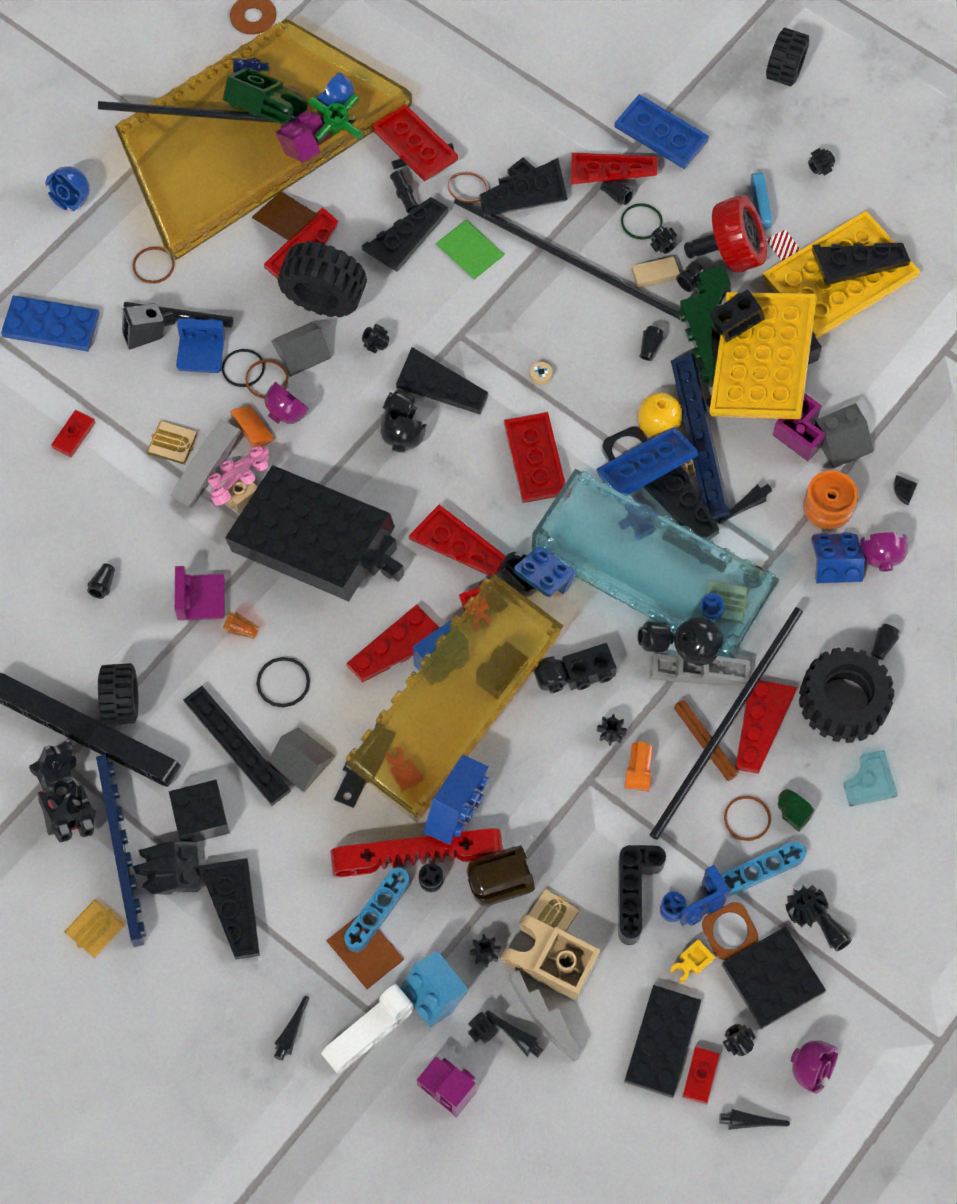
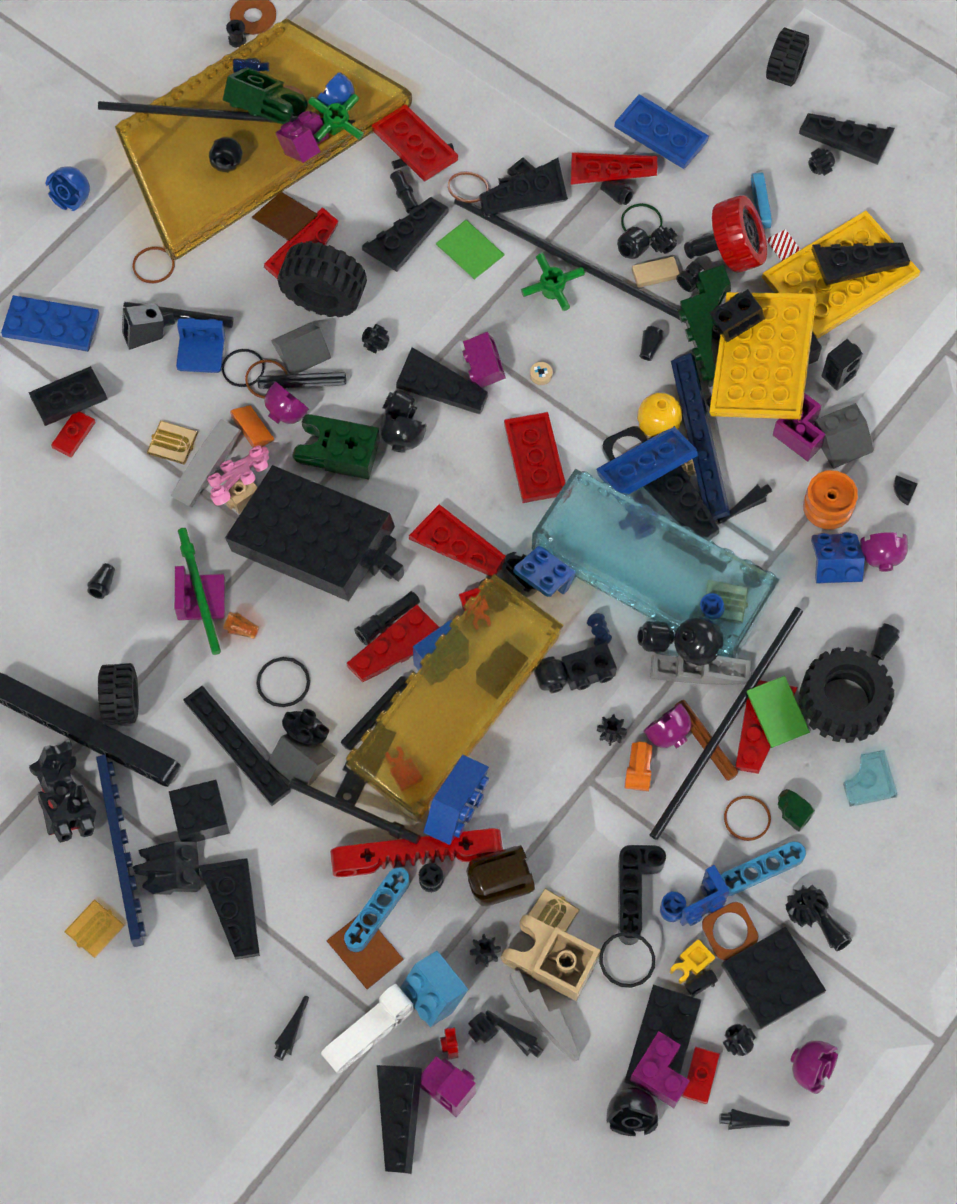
(67, 396): none -> black plate
(188, 551): none -> green bar
(225, 154): none -> black hair
(236, 30): none -> black bush
(303, 380): none -> black axle
(305, 727): none -> black dish
(341, 446): none -> dark green brick
(370, 717): none -> black axle
(379, 623): none -> black pin
(395, 829): none -> black bar
(399, 1110): none -> black wing
(449, 1043): none -> red plate
(483, 360): none -> magenta brick
(548, 278): none -> green bar
(599, 629): none -> dark blue piece
(632, 1111): none -> black cylinder
(633, 243): none -> black head
(638, 937): none -> black piece
(654, 1071): none -> magenta brick
(670, 728): none -> magenta cylinder
(701, 982): none -> black pin
(778, 711): none -> bright green window
(842, 364): none -> black brick
(855, 139): none -> black wing

